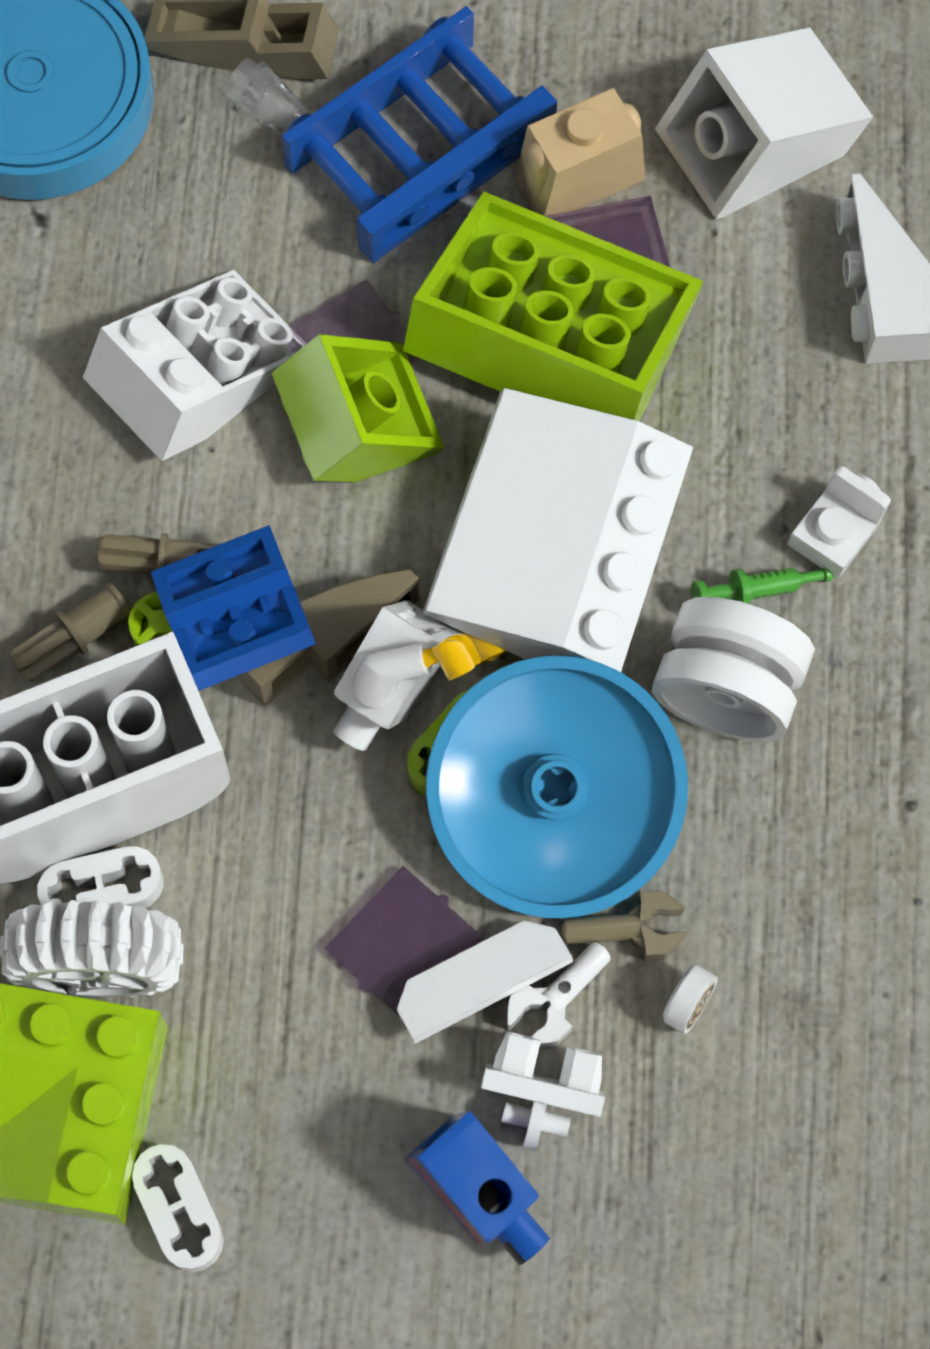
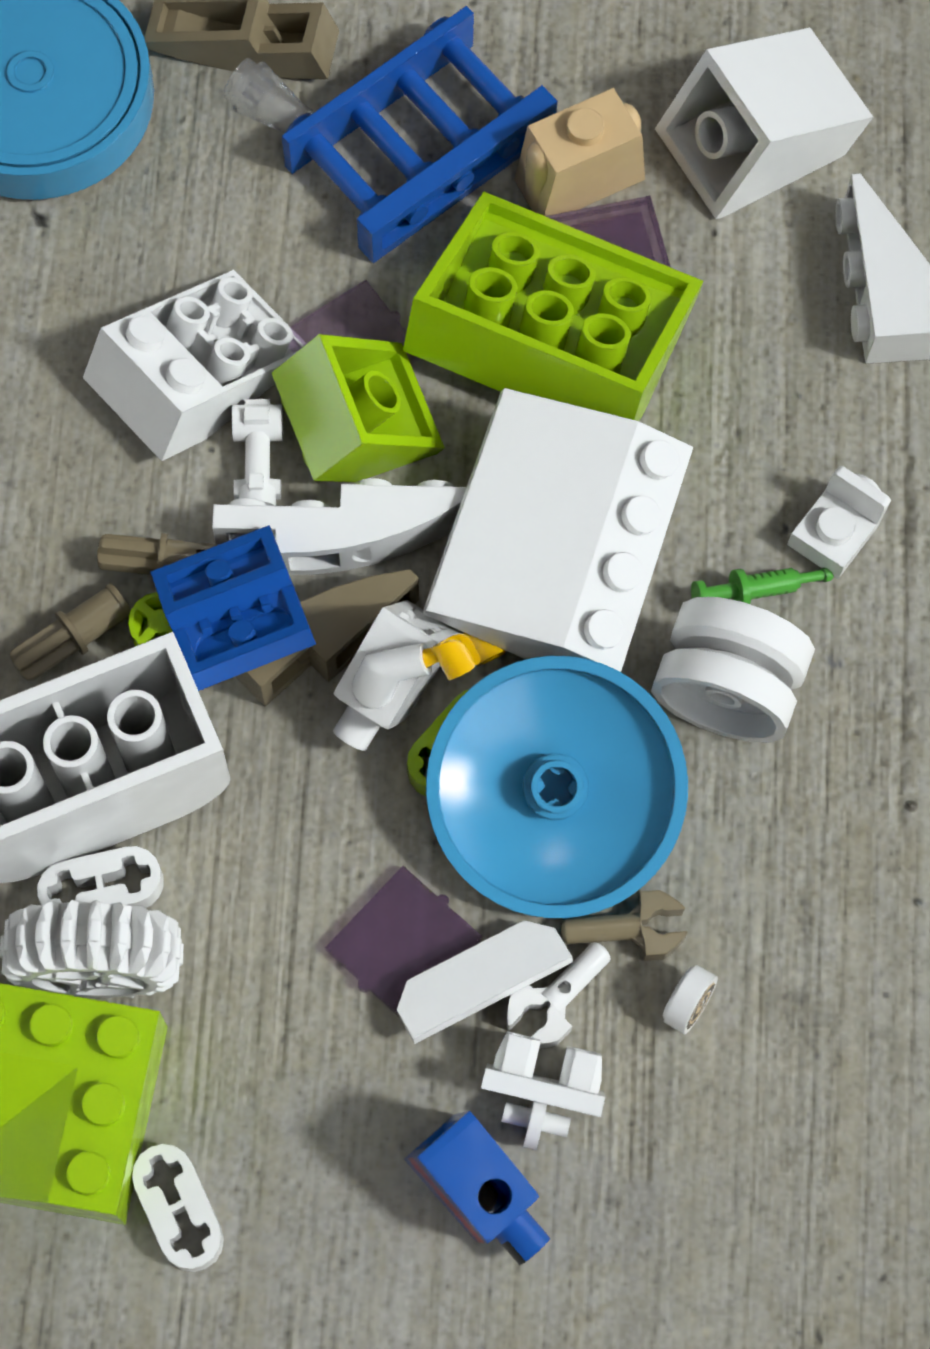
(257, 425): none -> white bar
(368, 528): none -> white slope

